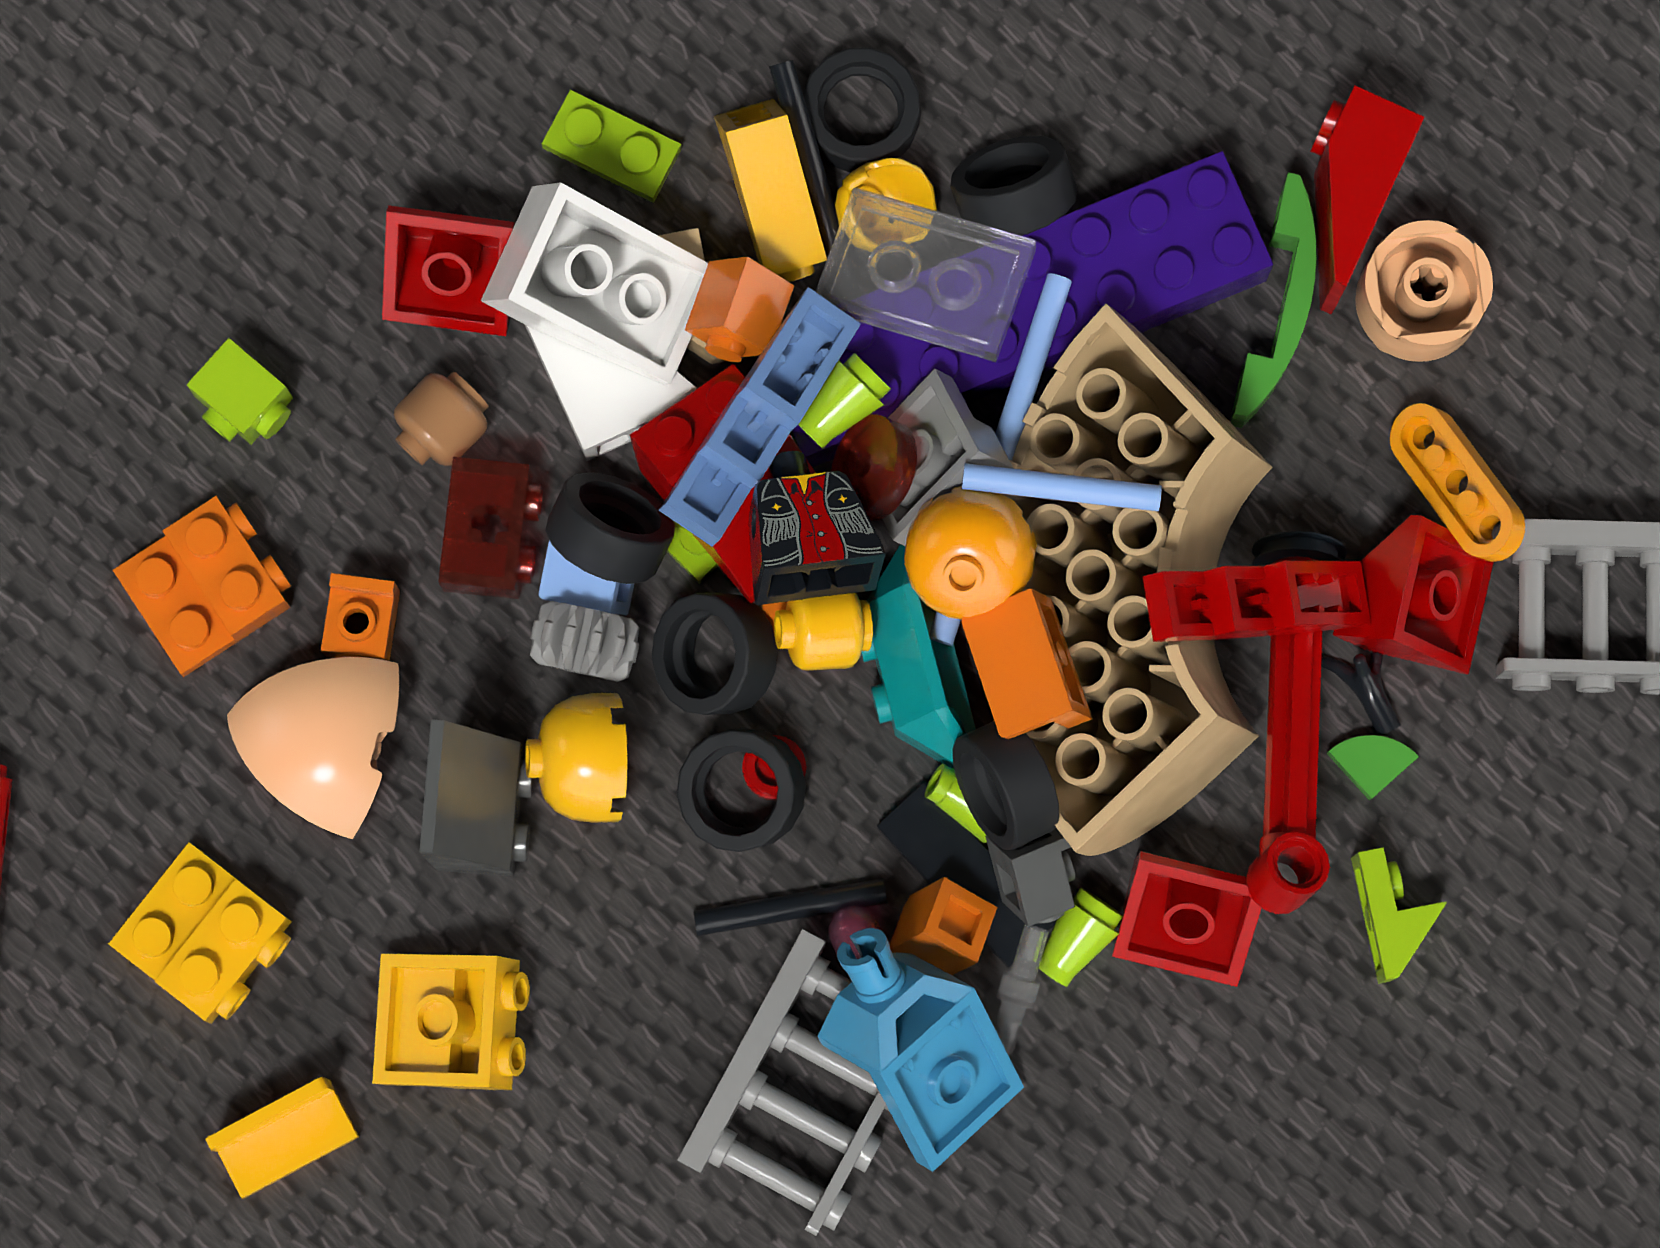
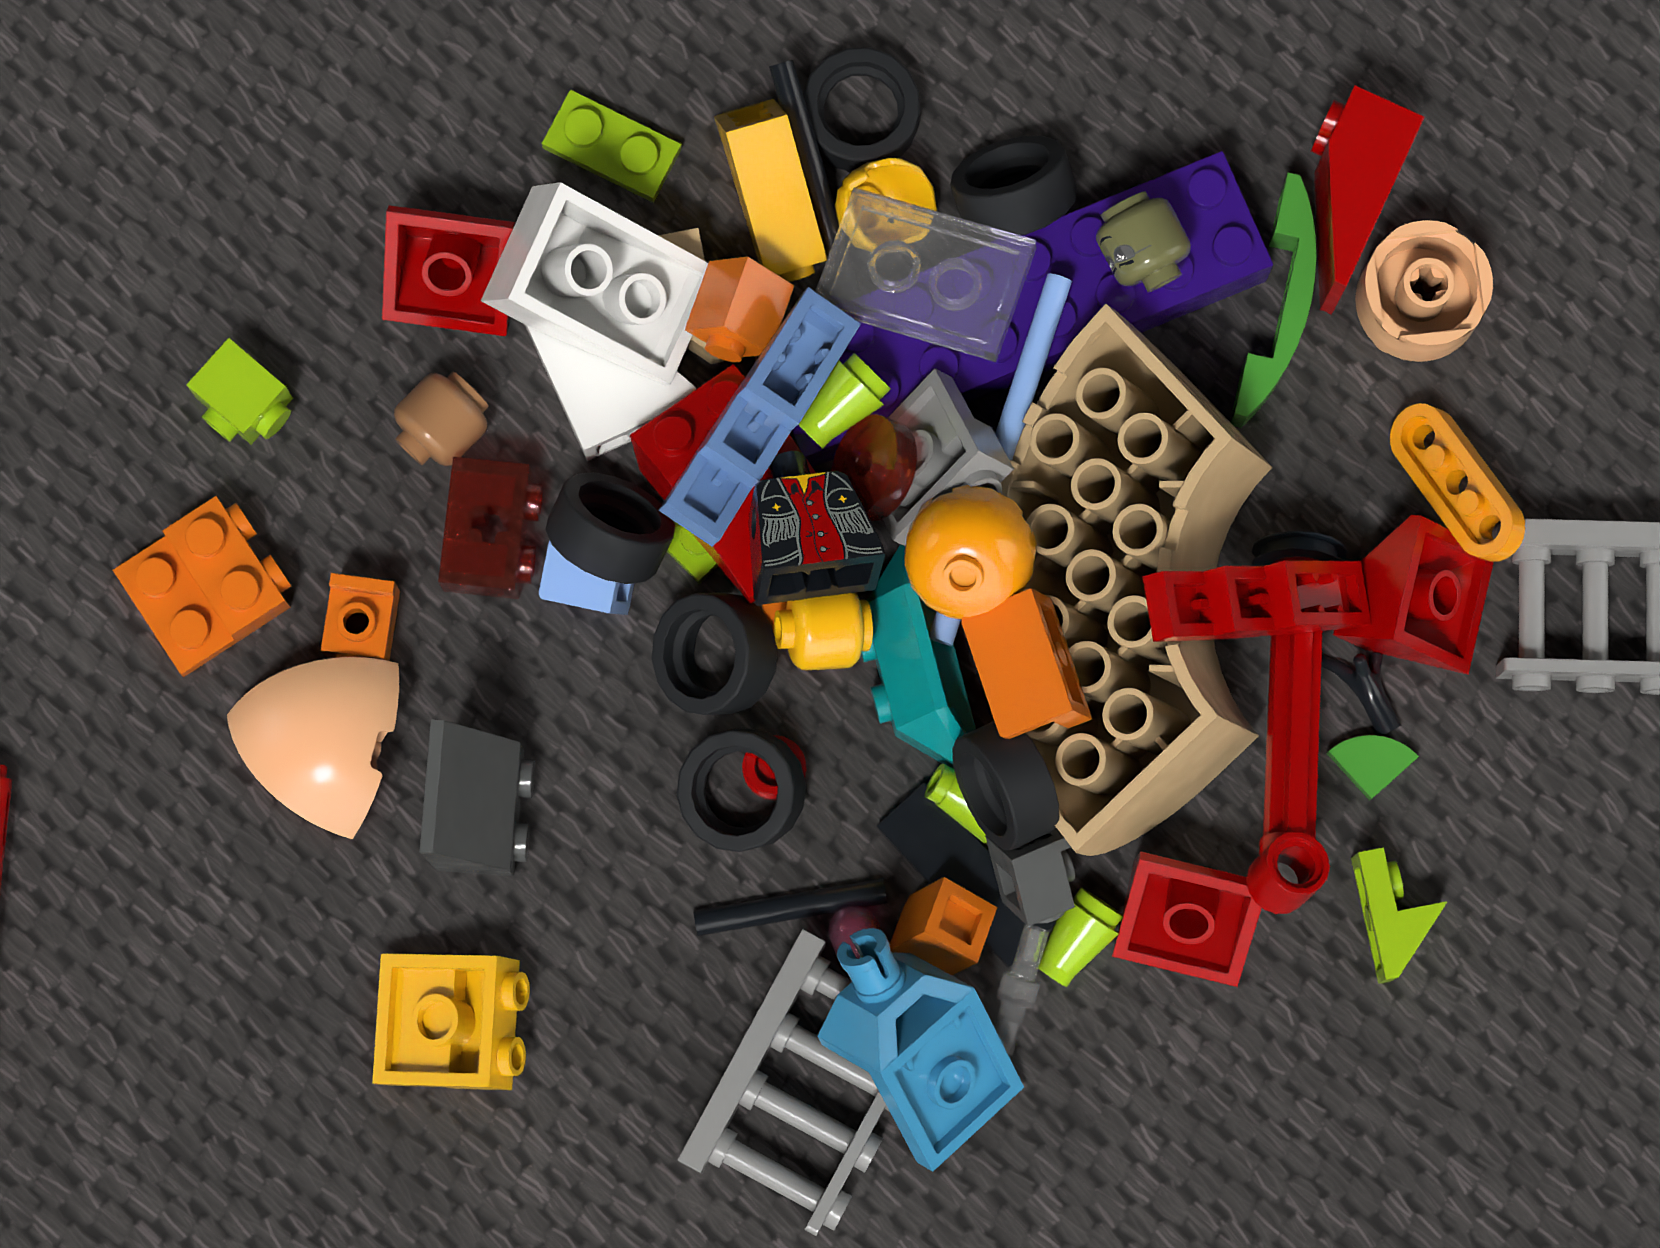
(202, 935): yellow plate -> none
(283, 1136): yellow panel -> none
(581, 758): yellow cylinder -> none
(584, 641): light grey gear -> none
(1061, 487): light blue bar -> none
(1143, 241): none -> olive head

